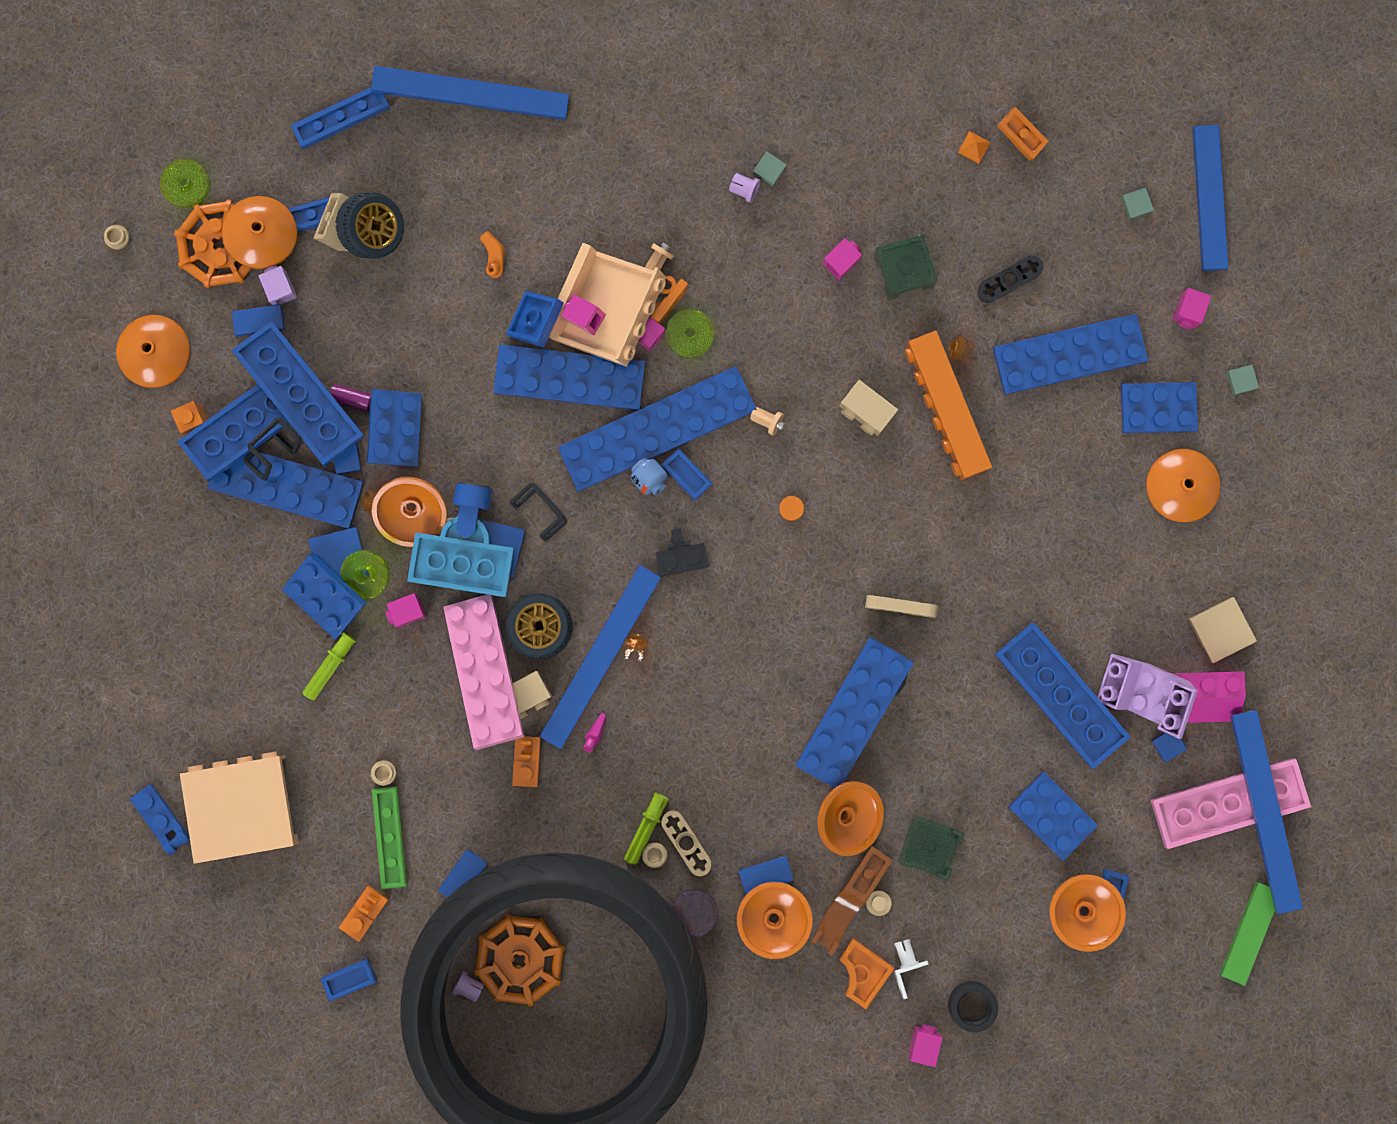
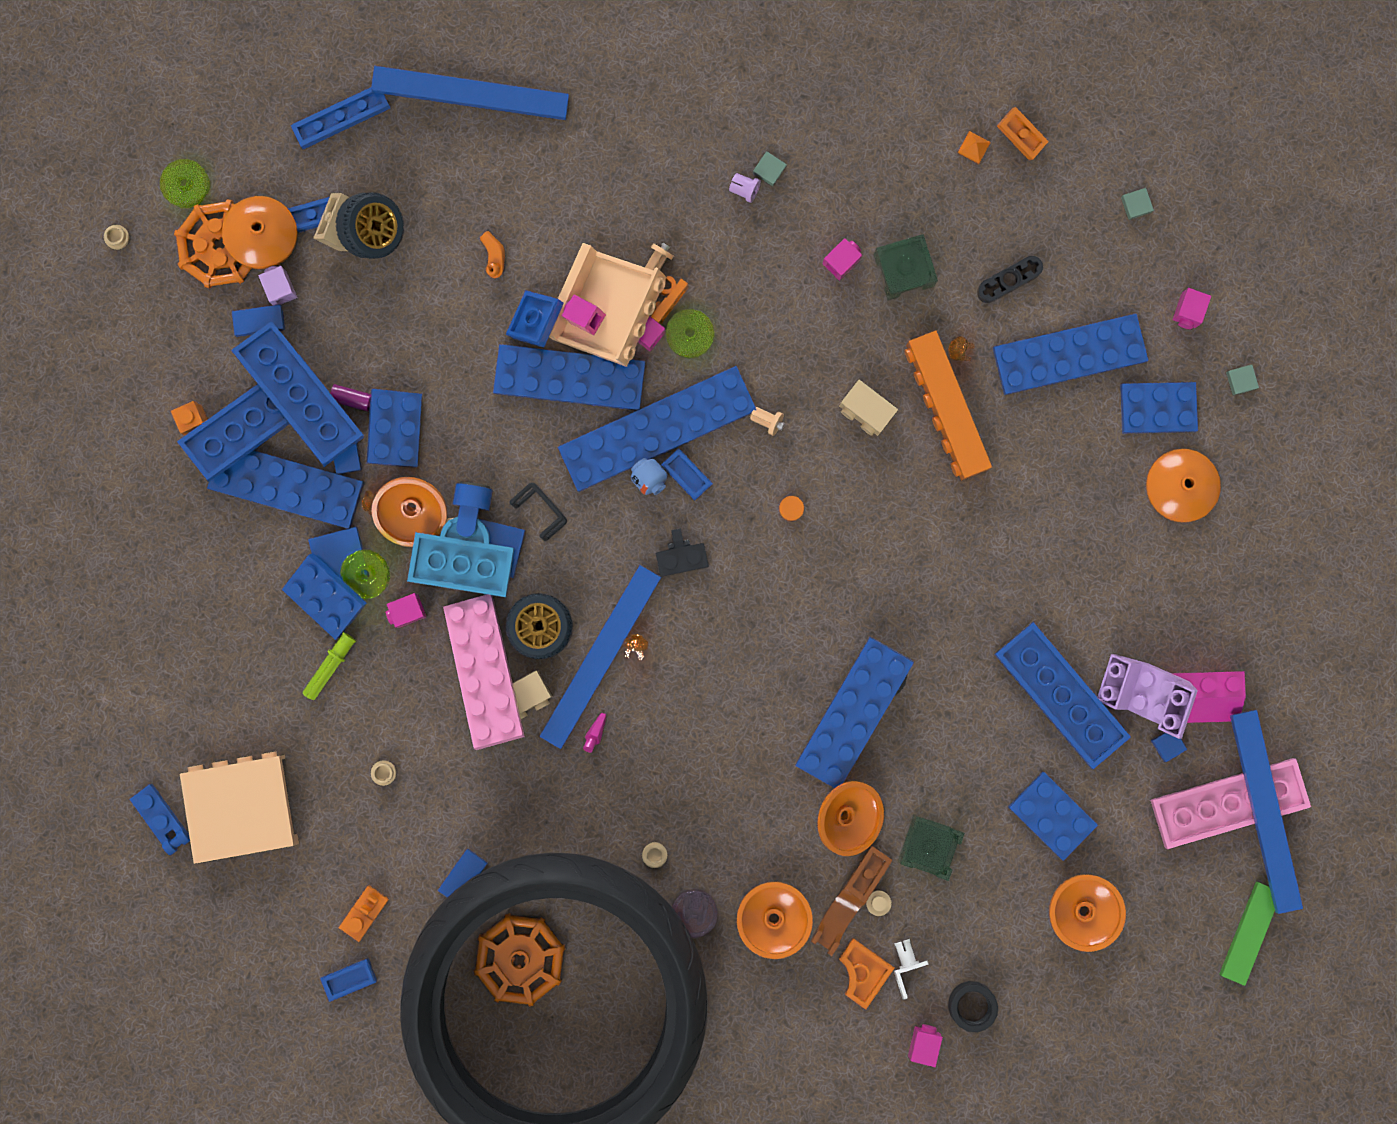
(167, 355): orange dish -> none
(264, 477): black piece -> none
(389, 837): bright green tile -> none
(467, 987): lavender bush -> none
(526, 761): orange plate -> none
(650, 819): lime axle -> none
(701, 855): tan beam -> none
(769, 871): blue tile -> none
(903, 606): tan beam -> none
(1119, 880): blue tile -> none
(1210, 198): blue tile -> none
(1222, 630): tan tile -> none

